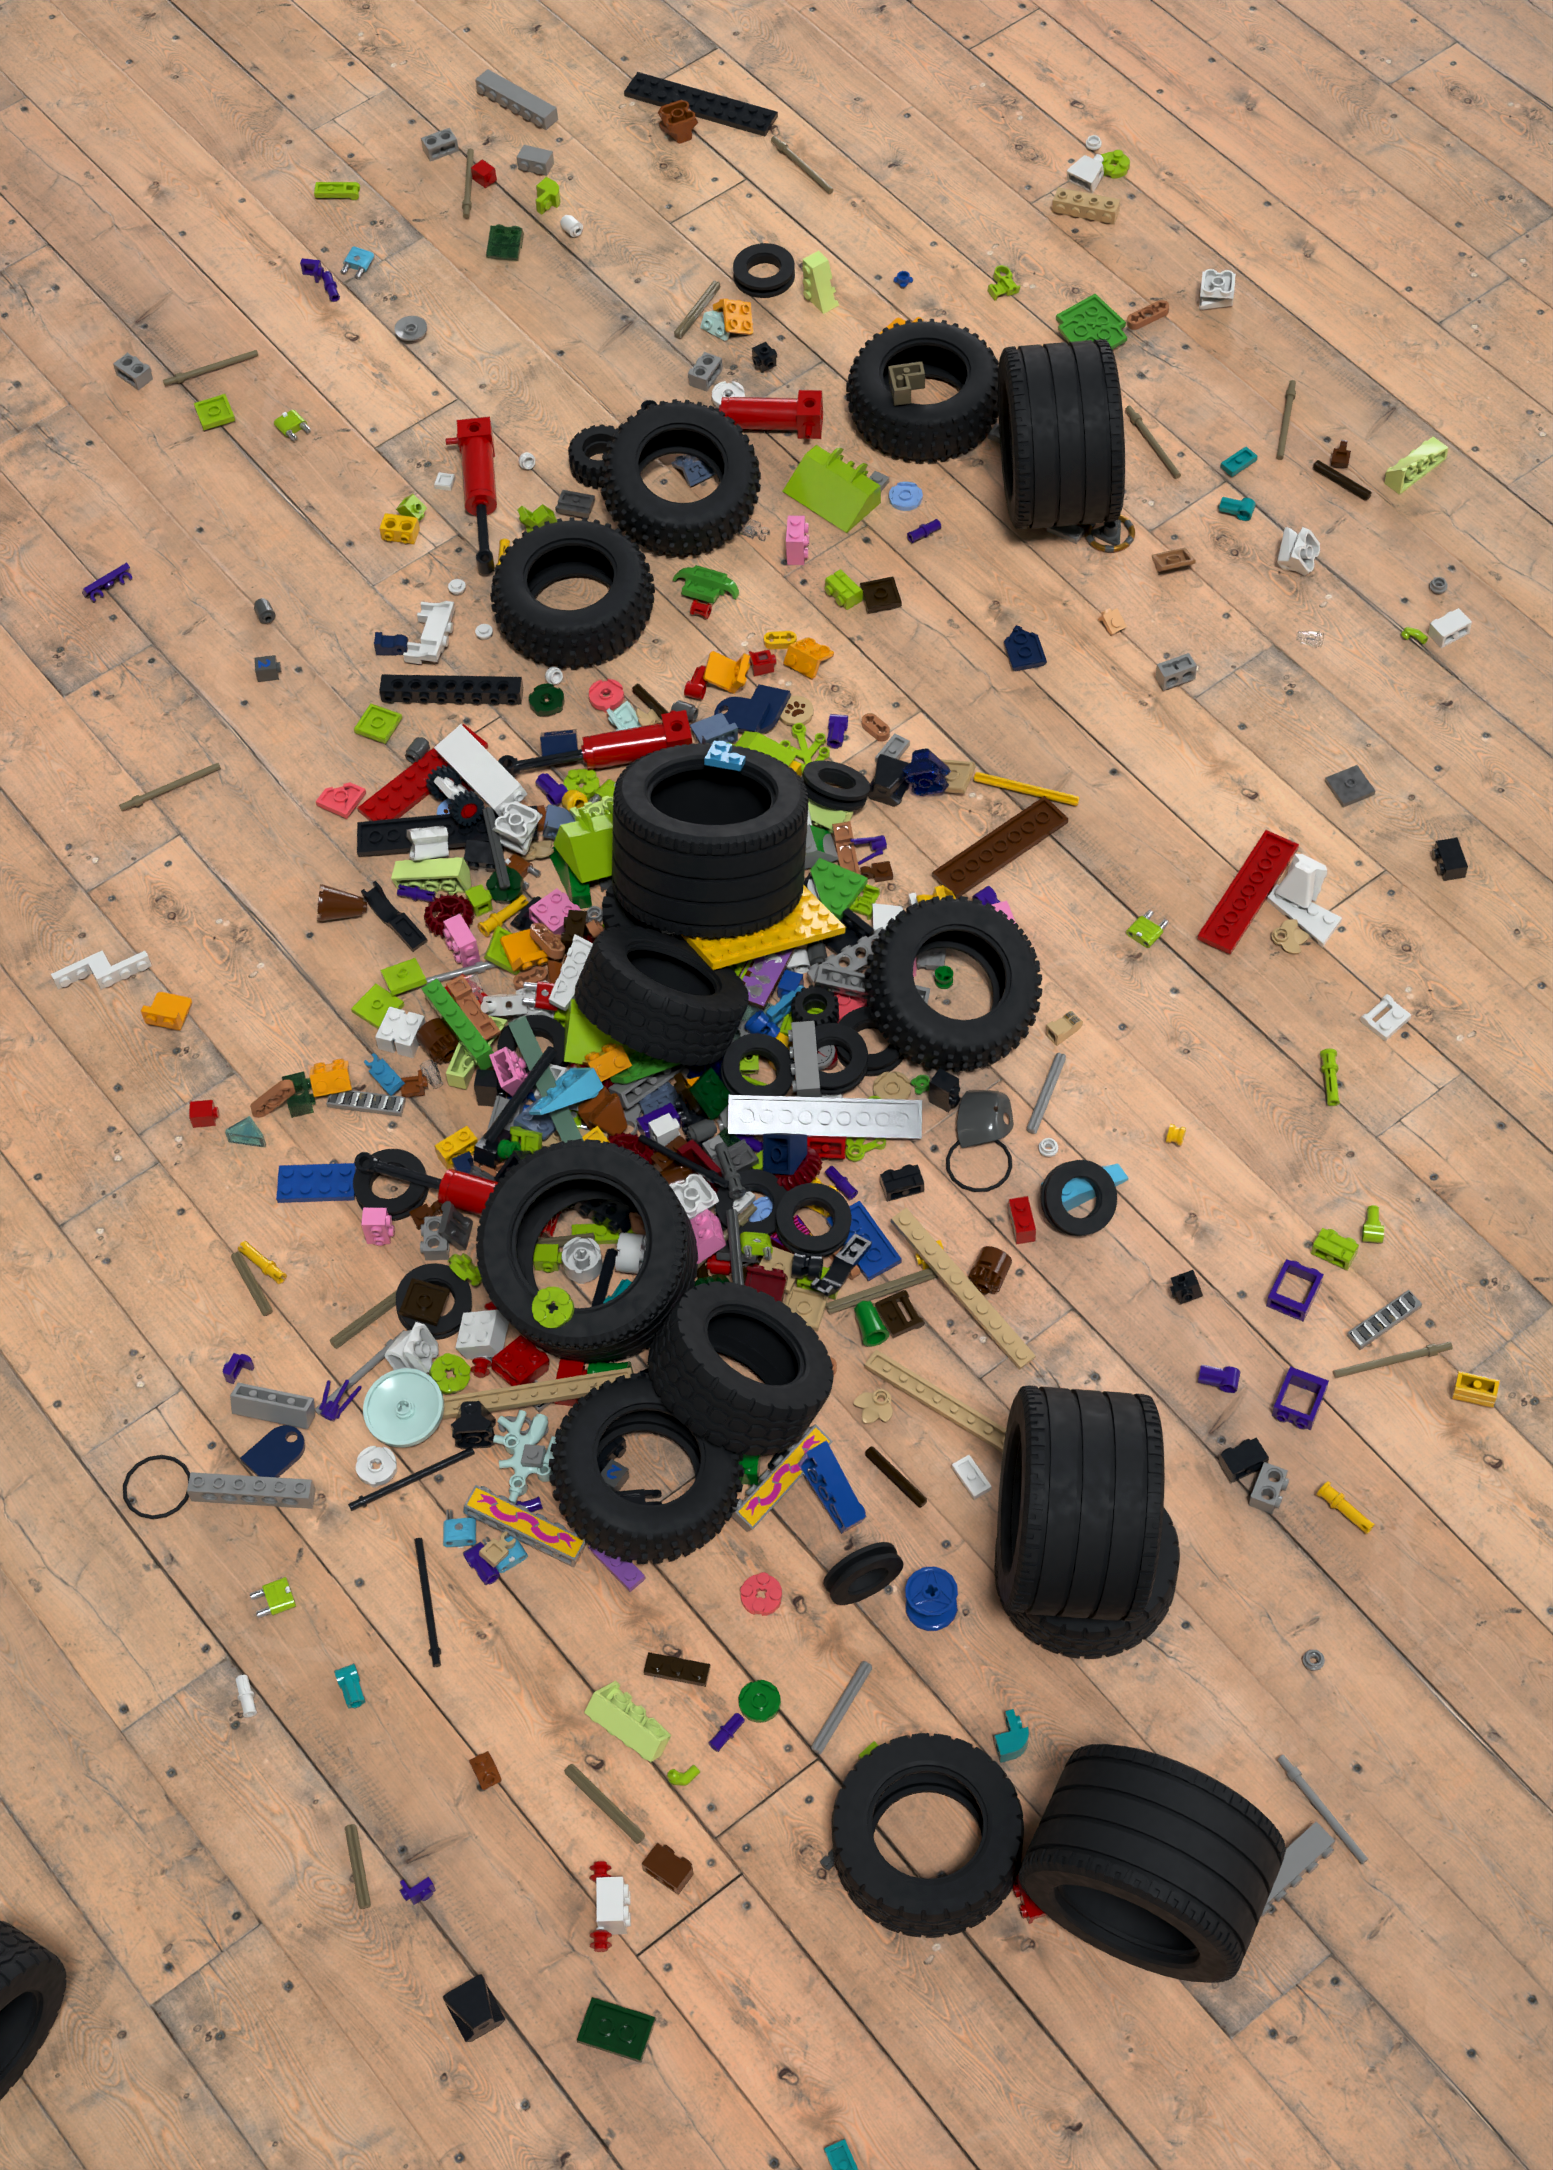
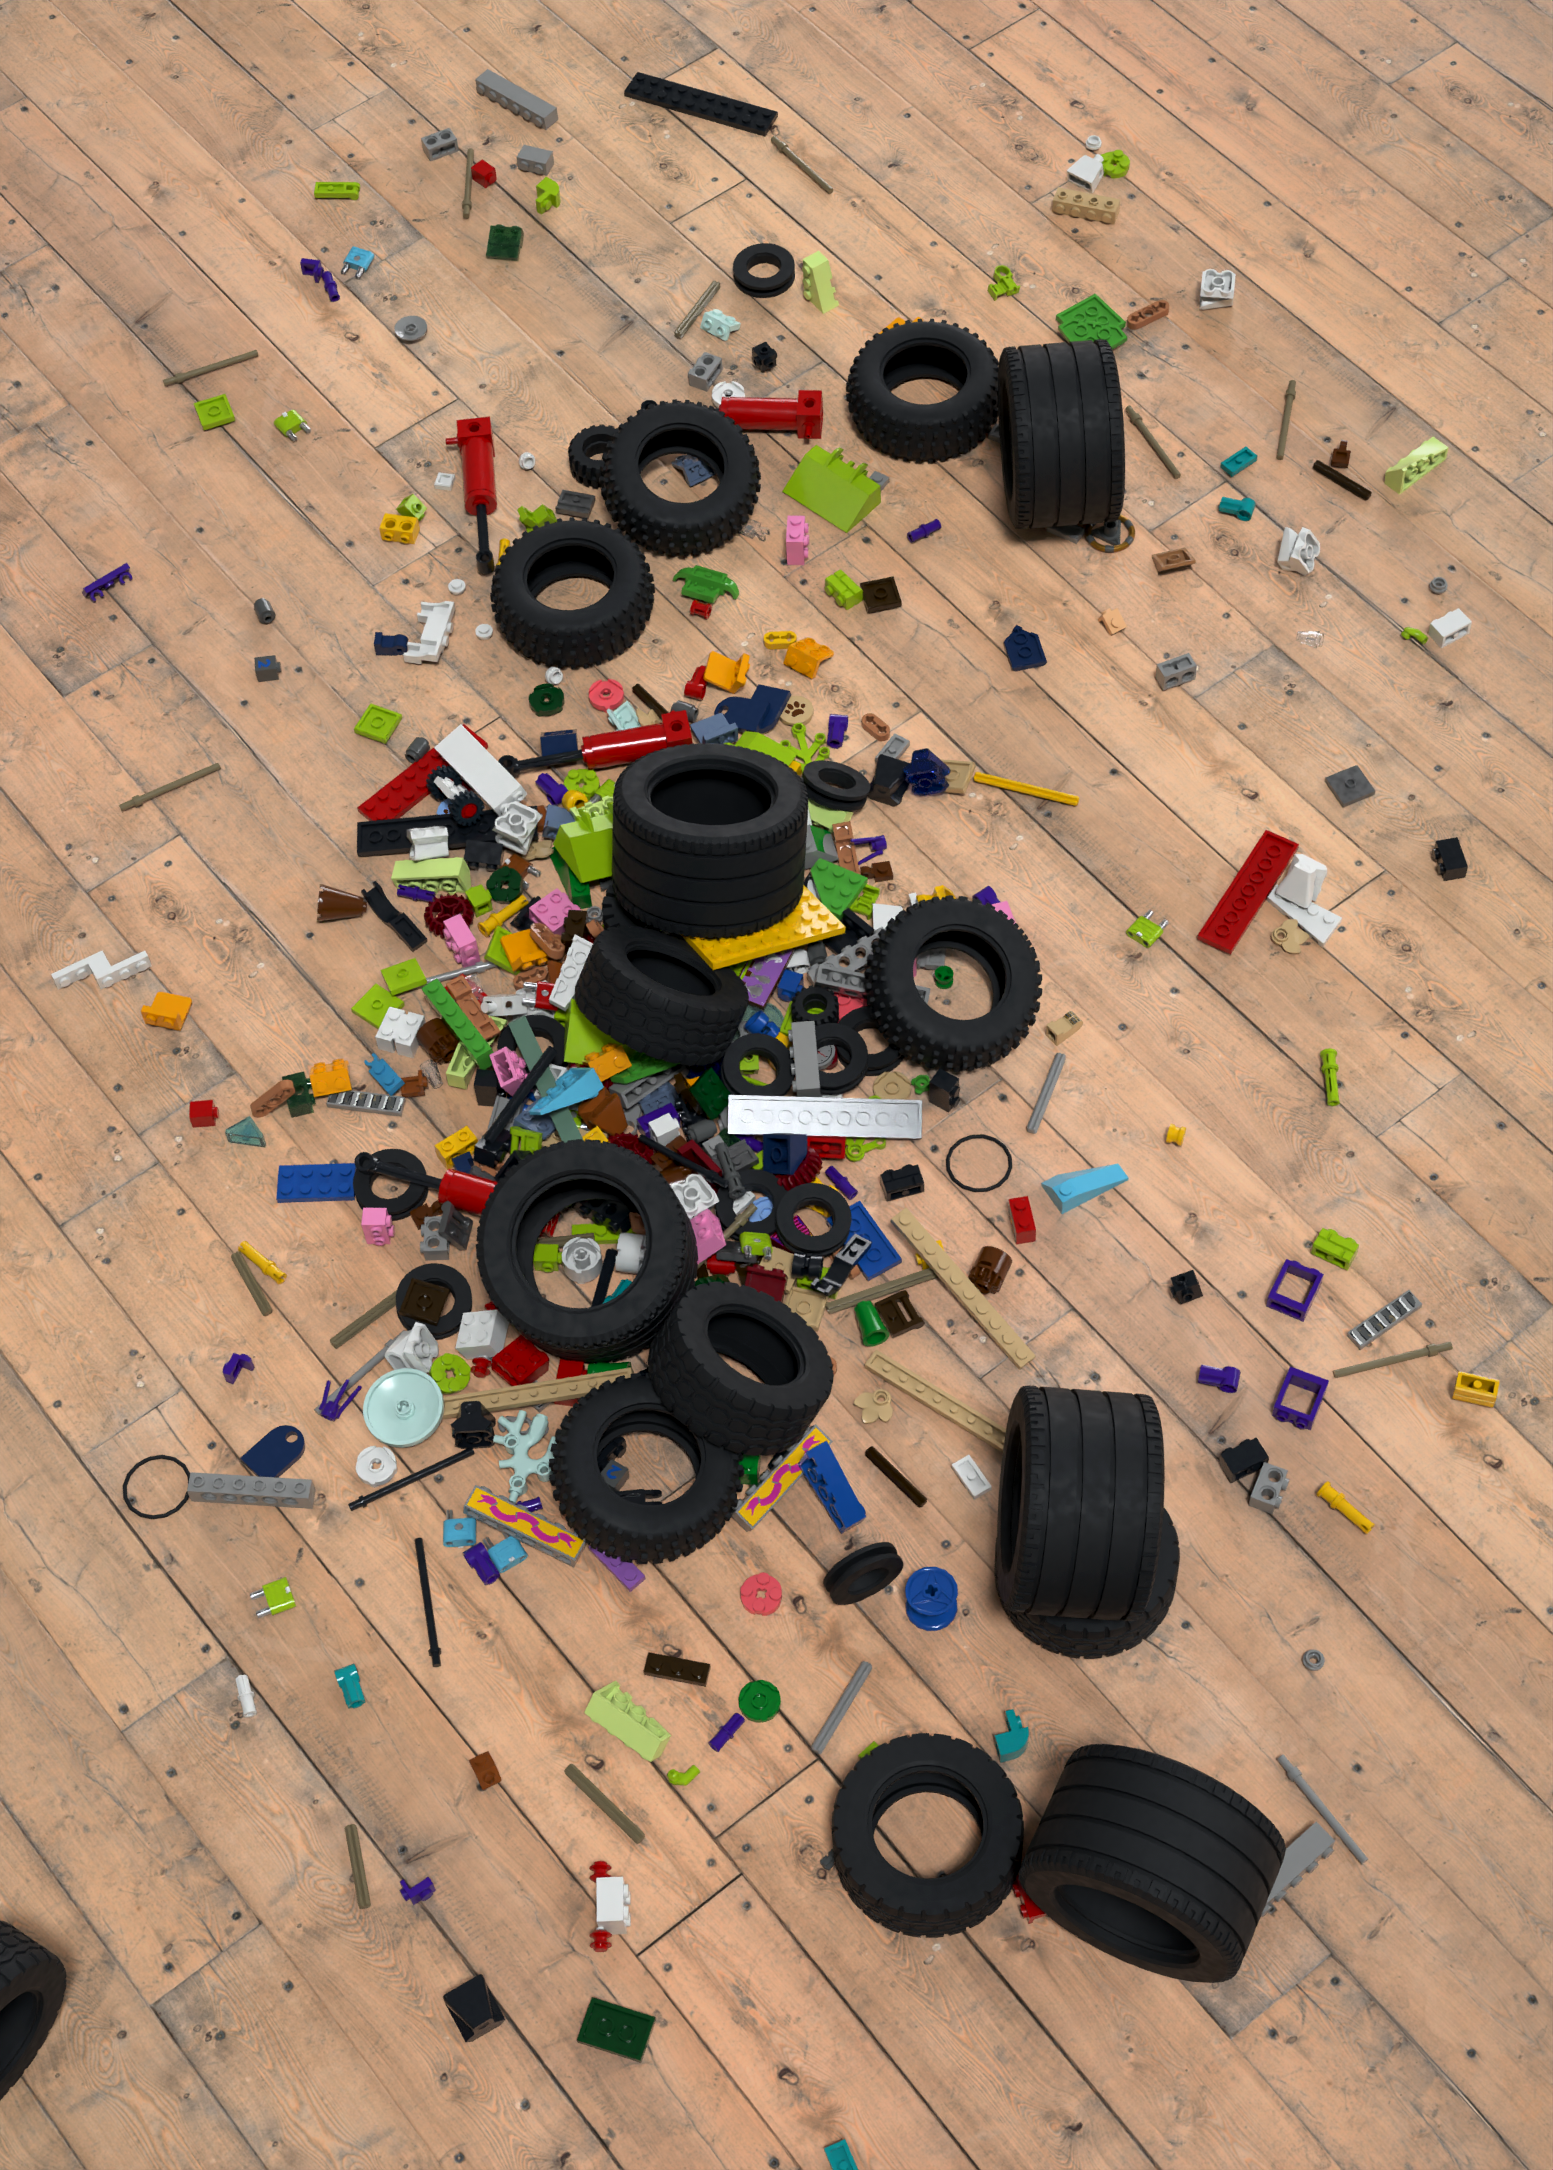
(133, 371): light grey brick -> none
(272, 1405): light grey brick -> none
(341, 799): coral plate -> none
(451, 689): black brick -> none
(464, 1268): lime plate -> none
(496, 848): dark grey axle -> none
(496, 1550): tan plate -> none
(506, 1148): green wheel -> none
(533, 1456): light grey plate -> none
(558, 1317): lime plate -> none
(571, 225): white brick -> none
(668, 1868): reddish brown brick -> none
(677, 120): dark orange piece -> none
(721, 756): dark azure plate -> none
(735, 1247): dark grey axle -> none
(736, 315): light orange bracket -> none
(762, 662): red window -> none
(783, 1007): dark azure plate -> none
(903, 278): blue plate -> none
(904, 379): dark tan brick -> none
(905, 496): light blue tile -> none
(979, 1121): dark grey piece -> none
(1000, 847): reddish brown plate -> none
(1048, 1142): white plate -> none
(1105, 1197): black tyre -> none
(1372, 1229): lime pin -> none
(1390, 1022): white plate -> none

